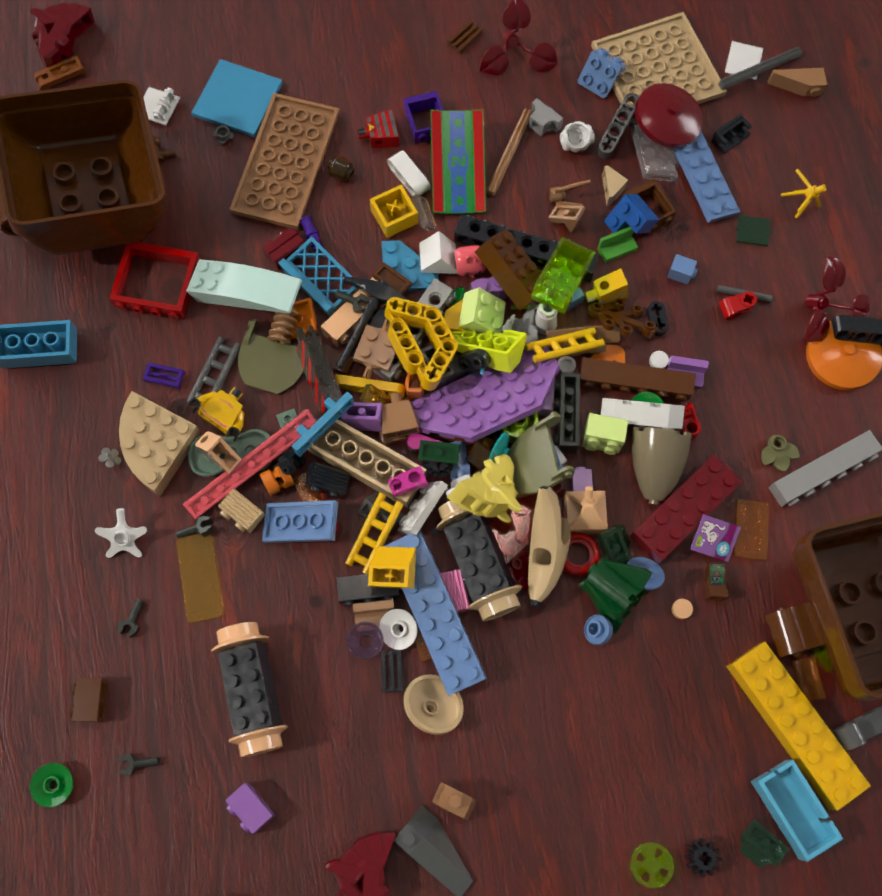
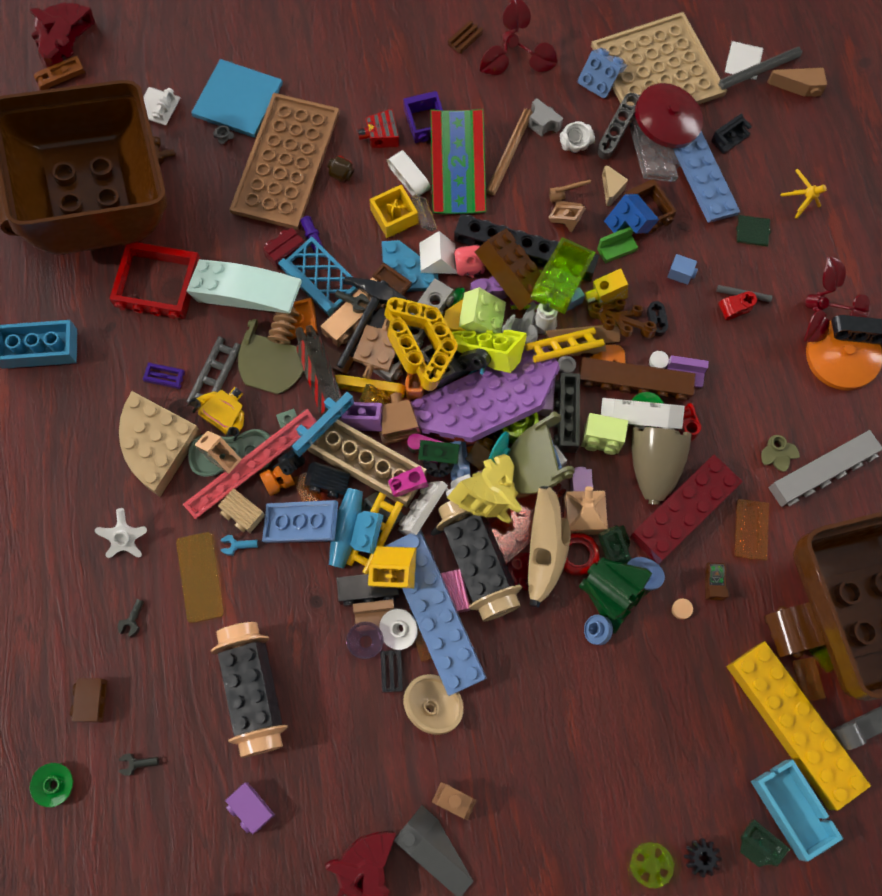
(110, 457): light grey plant -> none
(199, 527): pearl dark grey bar -> none
(237, 544): none -> dark azure bar
(354, 529): none -> dark azure plate
(715, 538): sticker -> none

